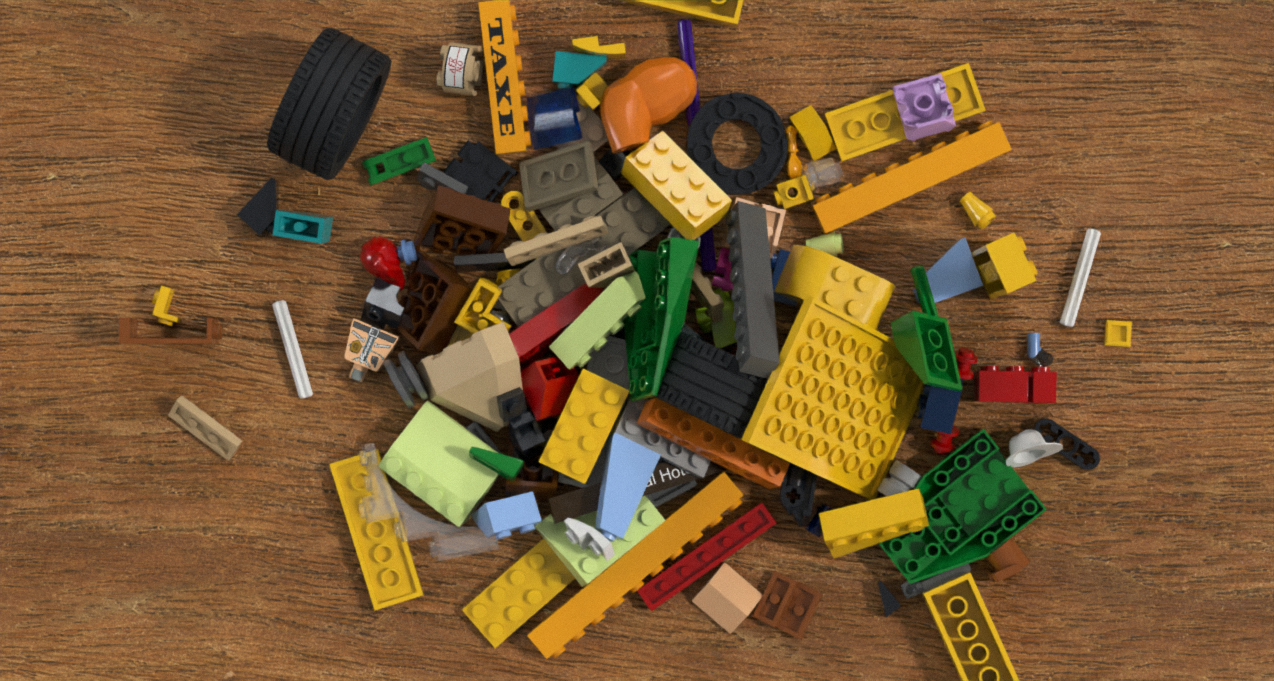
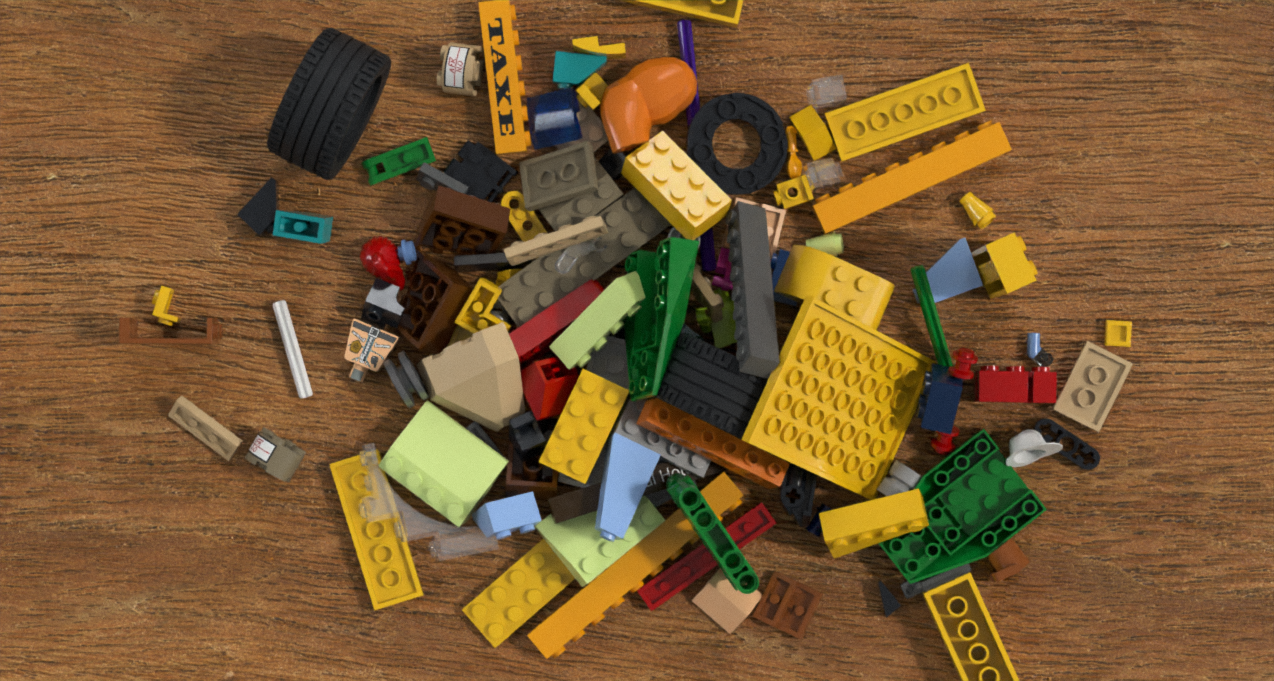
(275, 455): none -> dark tan brick
(499, 463): green slope -> none
(511, 404): black plate -> none
(587, 536): white slope -> none
(607, 266): tan torso -> none
(712, 533): none -> green connector
(826, 92): none -> clear brick
(924, 107): lavender slope -> none
(928, 348): green slope -> none
(1080, 277): white axle -> none
(1092, 386): none -> tan plate

